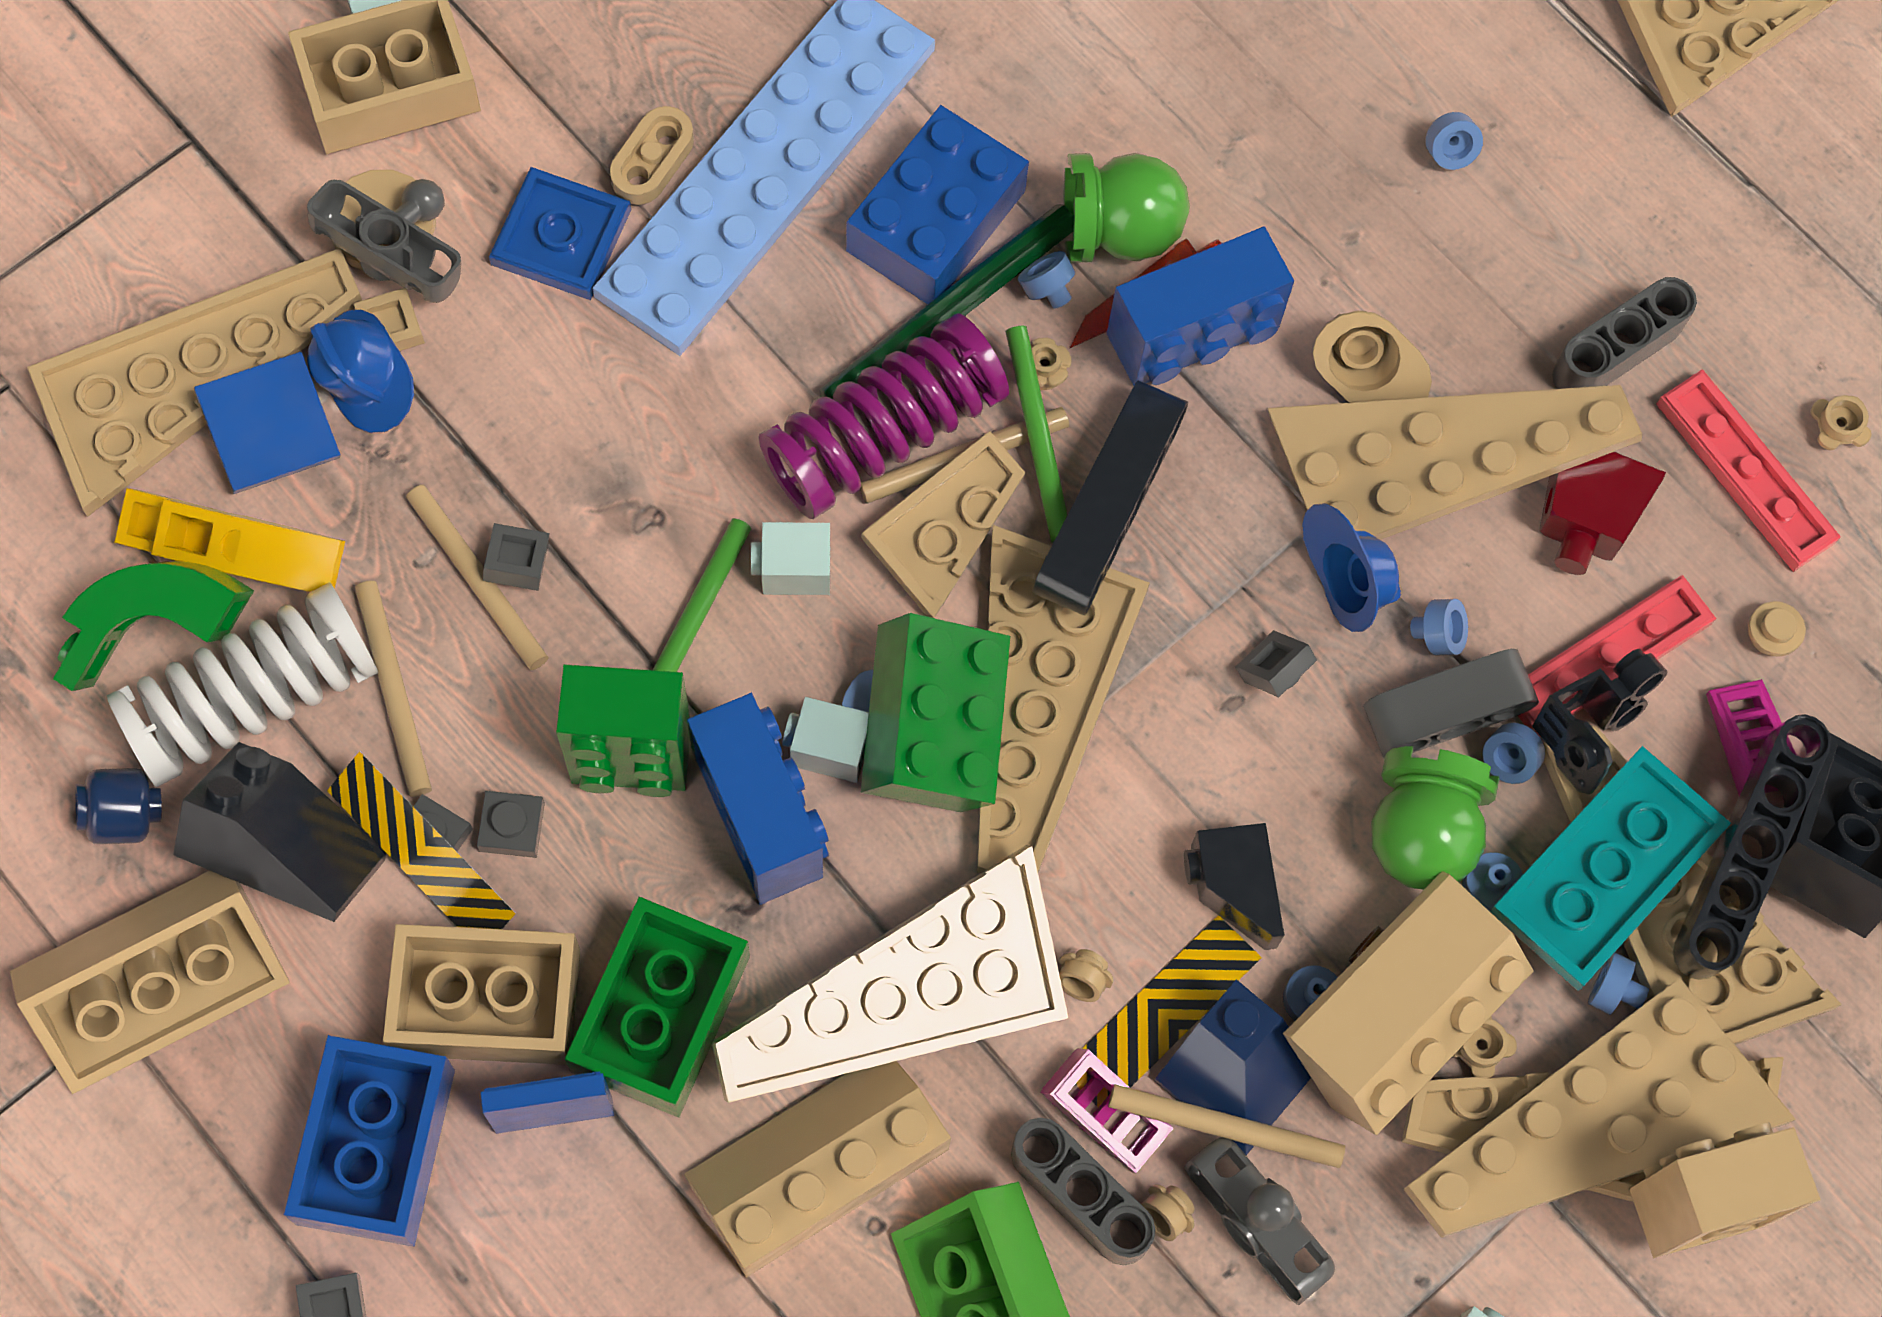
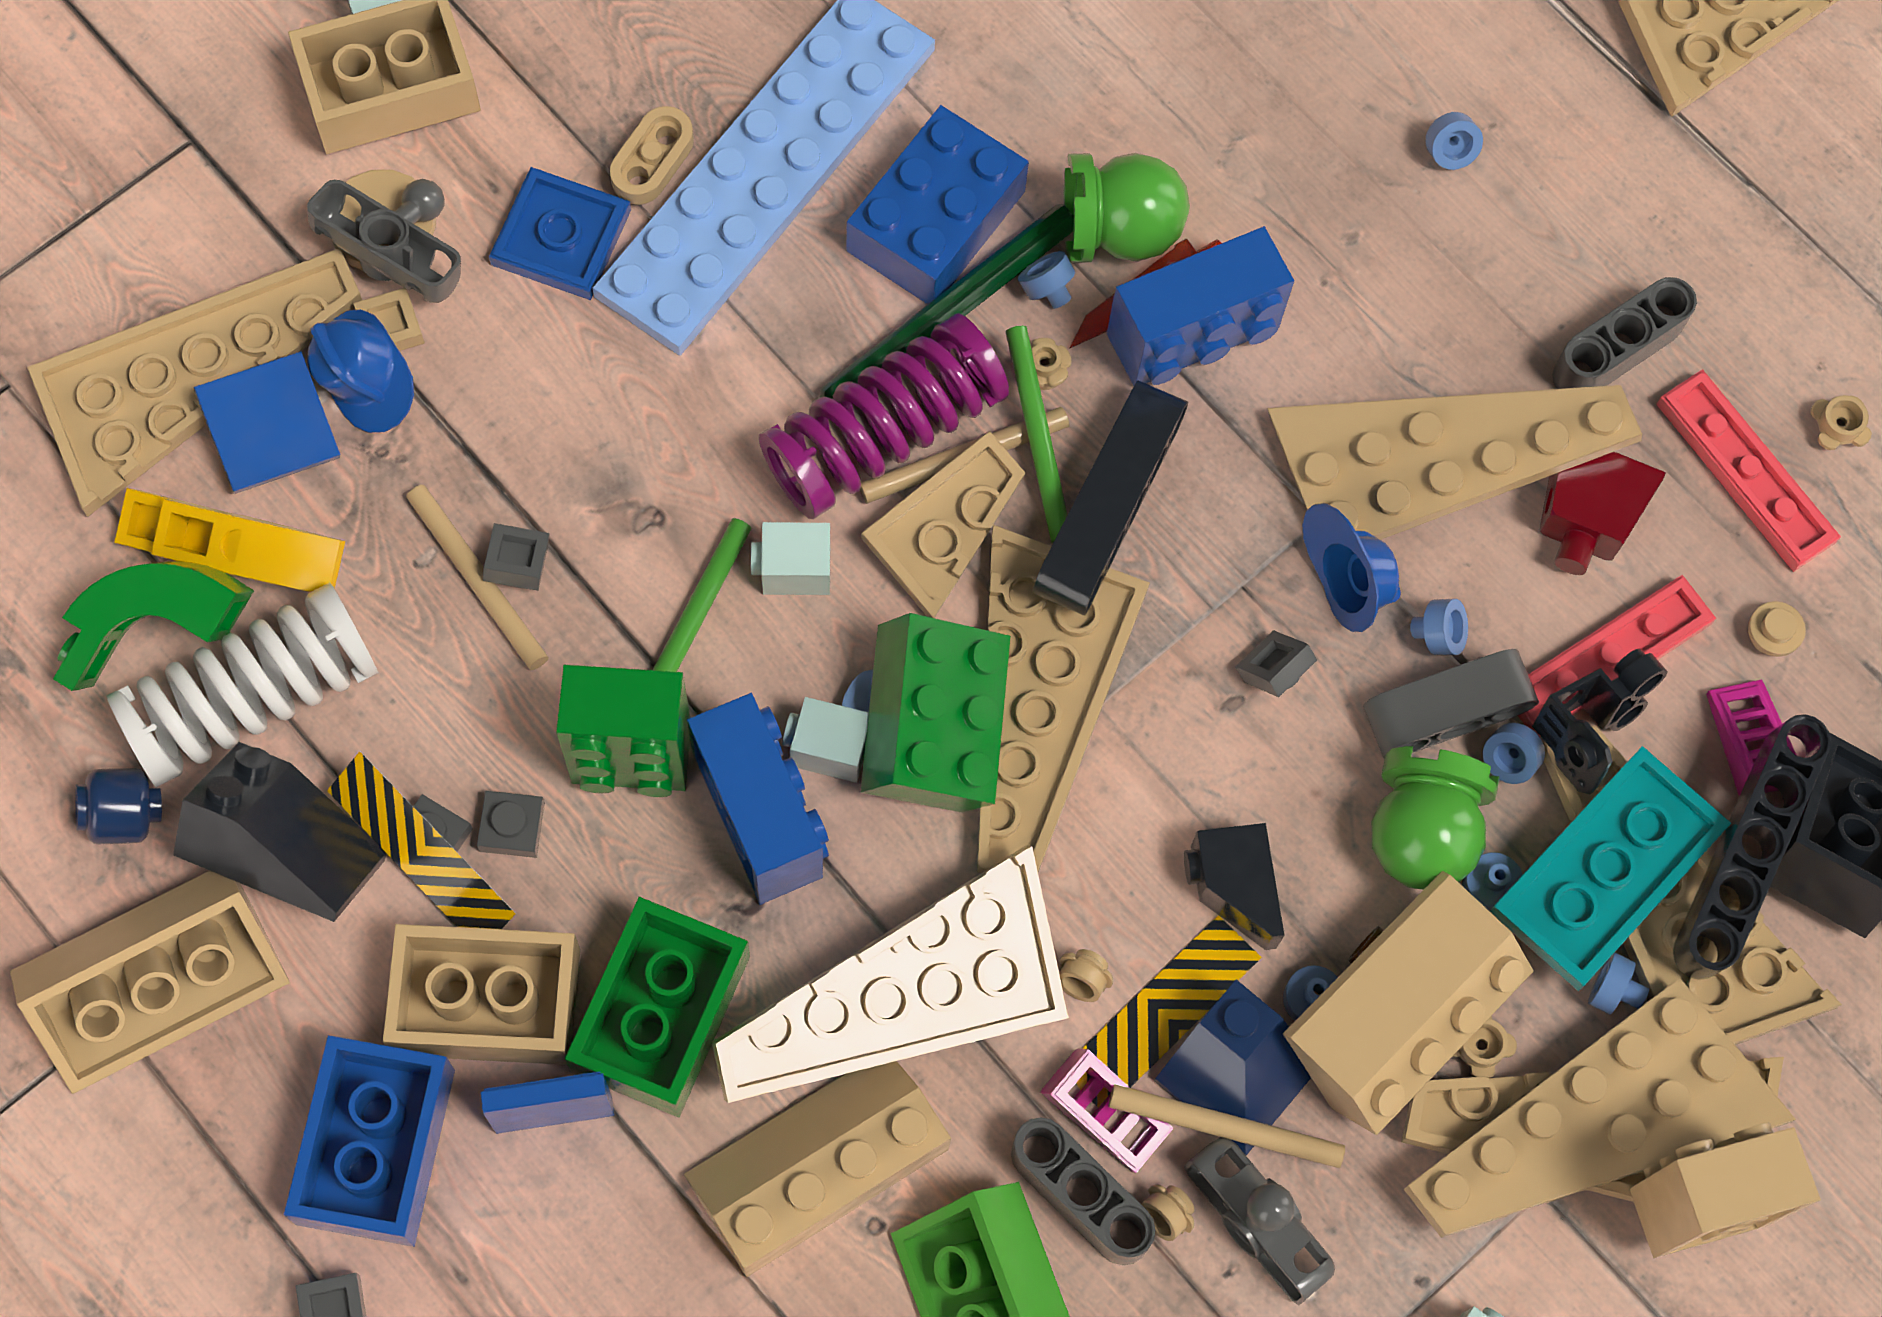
(393, 689): tan bar -> none
(1370, 359): tan piece -> none

